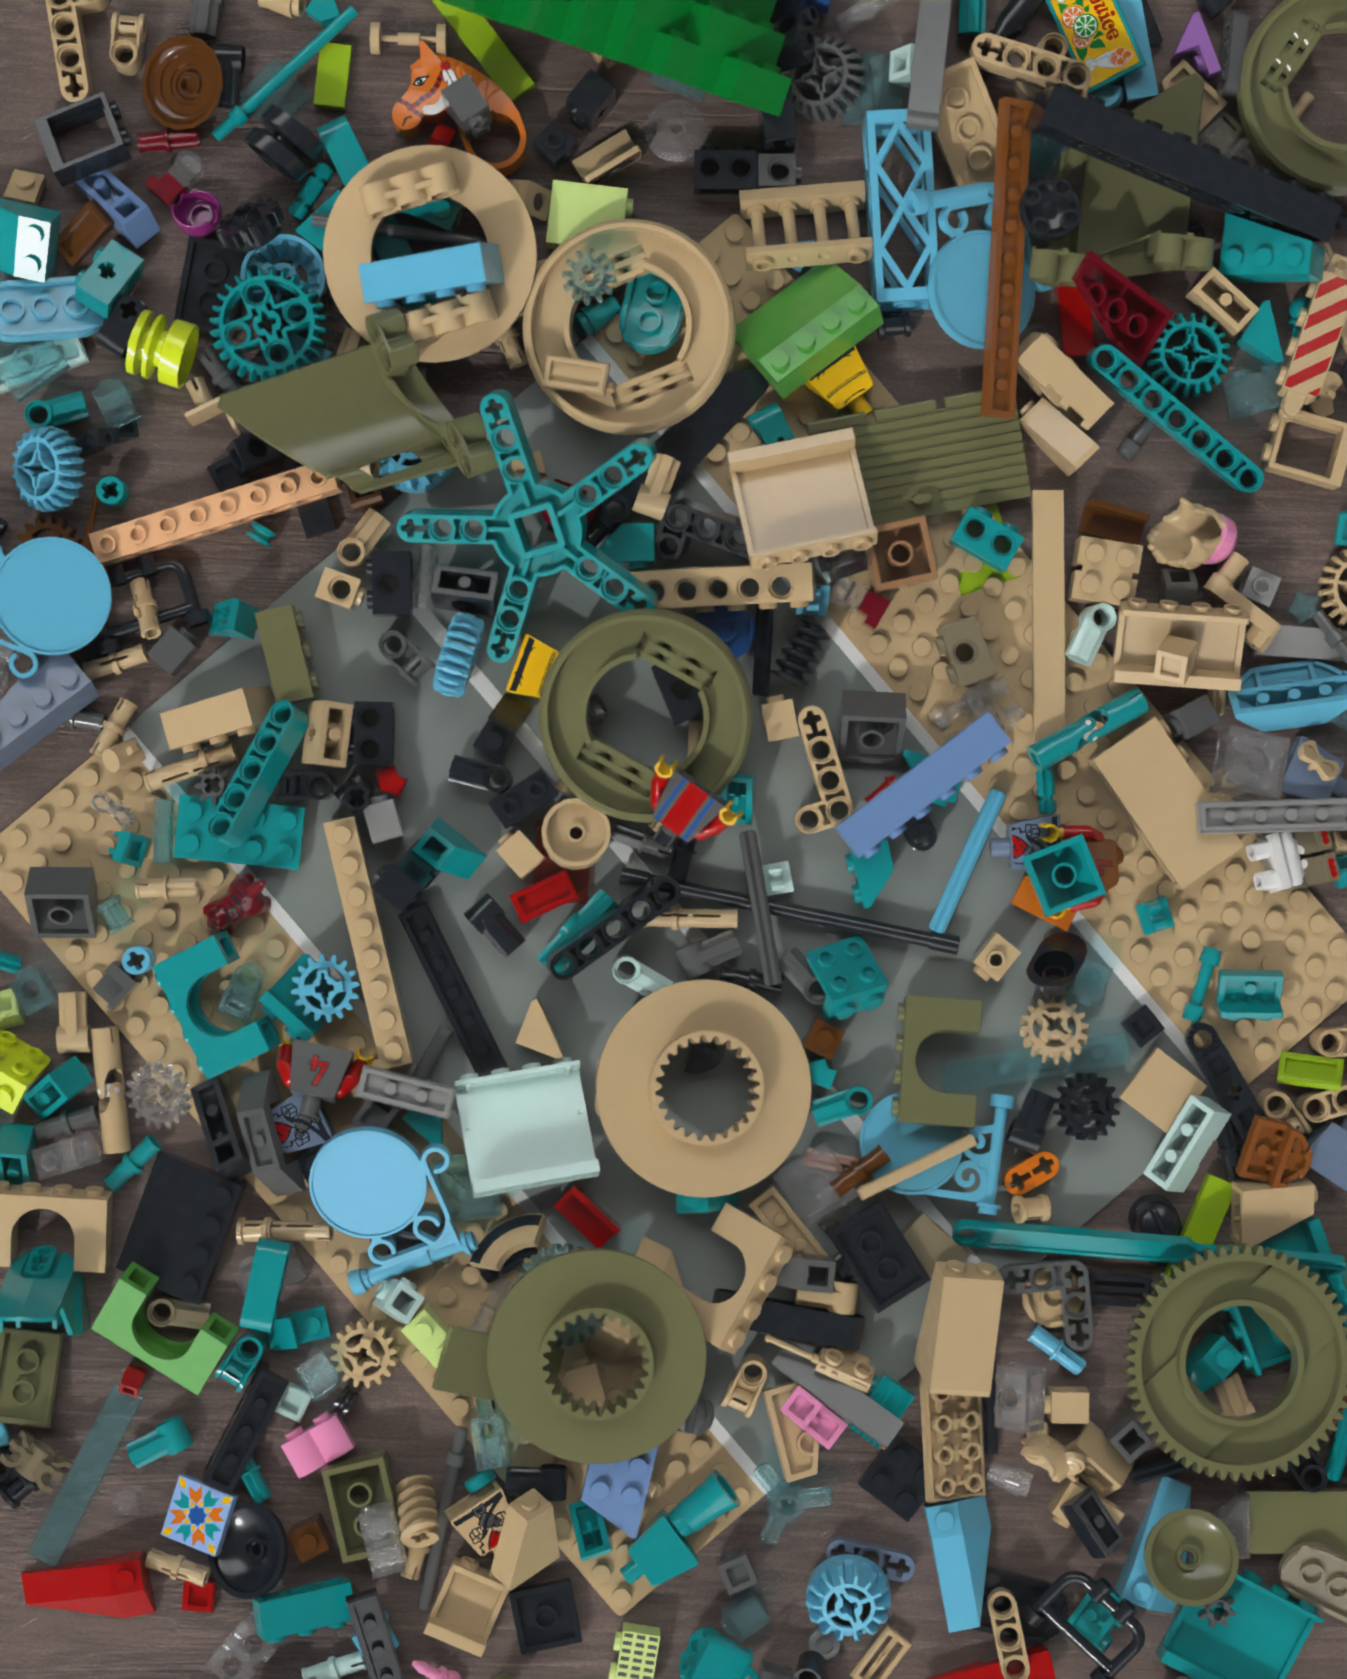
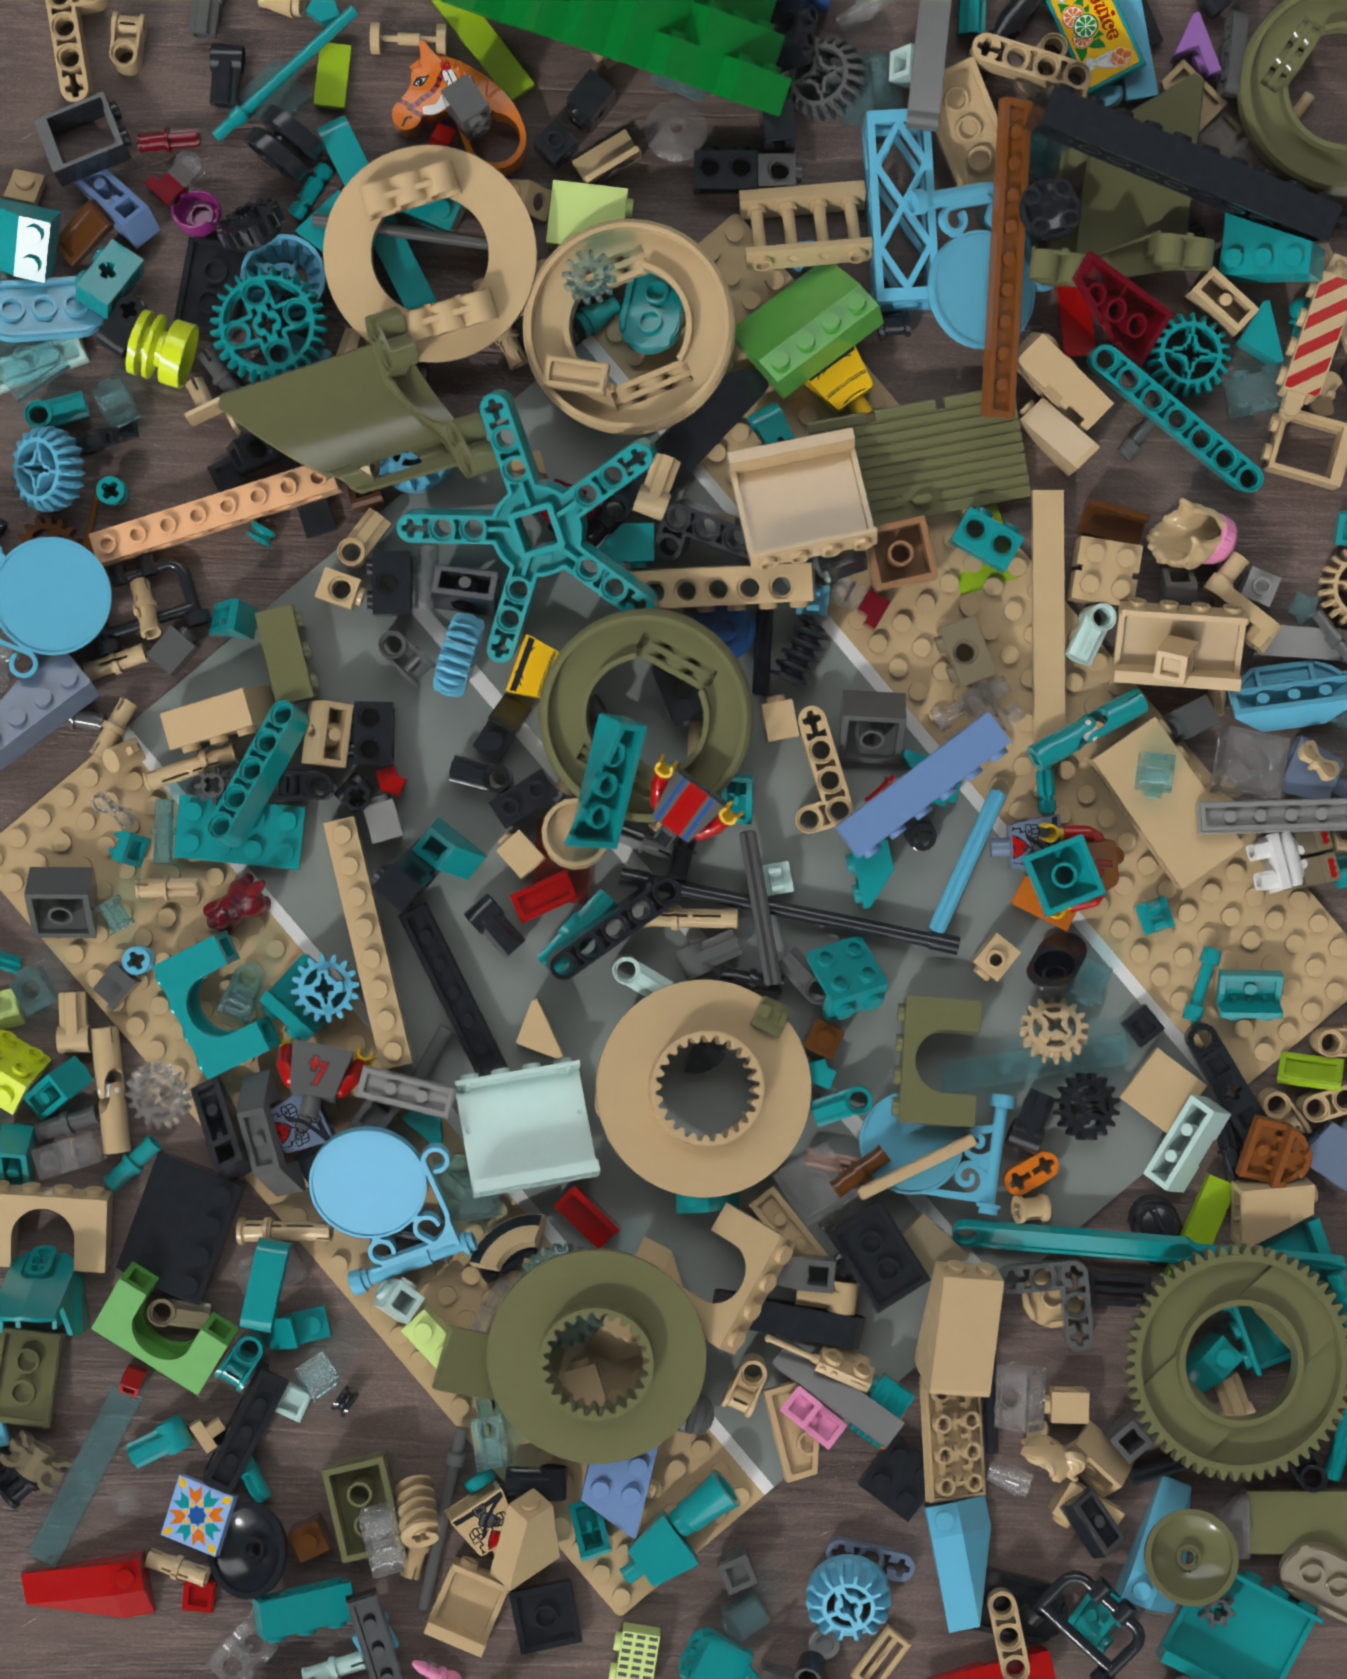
(182, 82): reddish brown hat -> none
(206, 1433): none -> tan tile
(317, 1444): bright pink brick -> none
(377, 1355): tan gear -> none
(431, 273): medium azure wedge -> none
(607, 782): none -> teal wedge
(771, 1016): none -> olive tile
(783, 1512): clear light blue bush -> none
(1057, 1349): medium azure axle -> none
(1154, 774): none -> clear light blue brick

